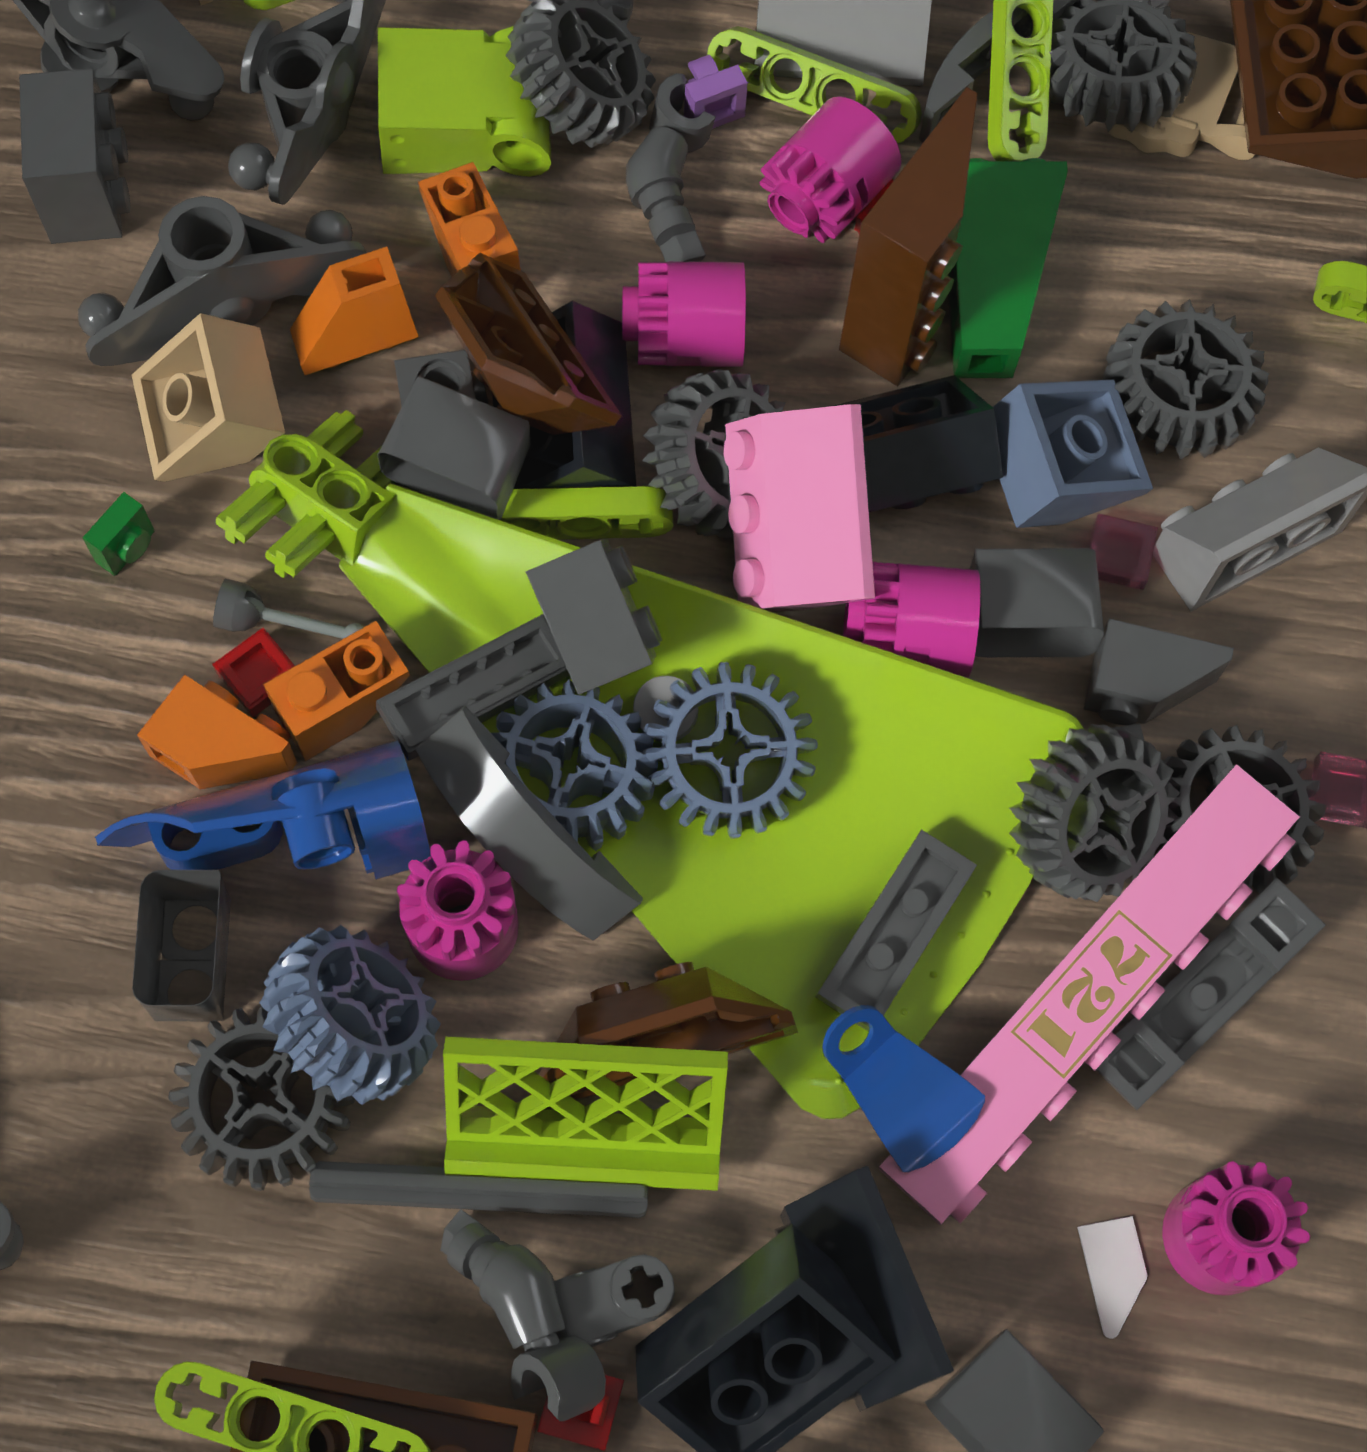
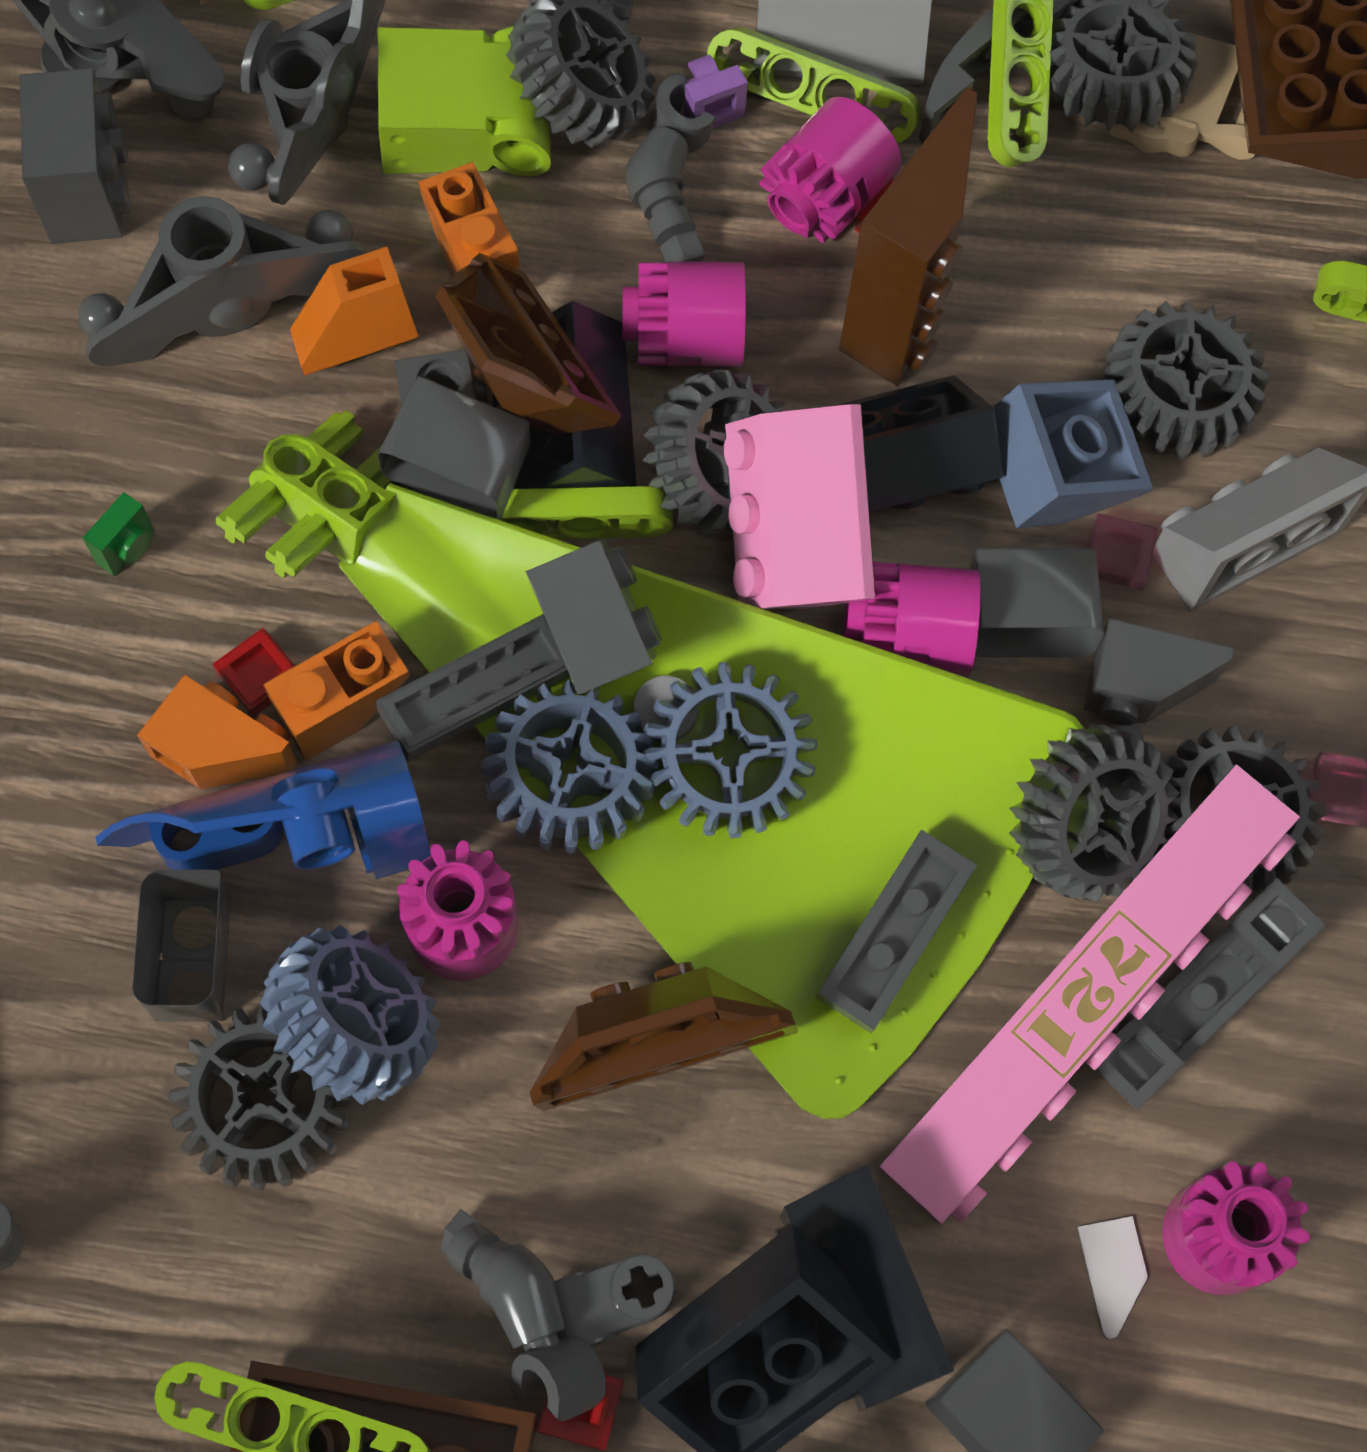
(207, 399): tan slope -> none
(241, 608): hinge -> none
(433, 1189): dark grey axle -> none
(520, 831): dark grey slope -> none
(579, 1140): lime fence -> none
(903, 1090): blue piece -> none
(1003, 254): green slope -> none

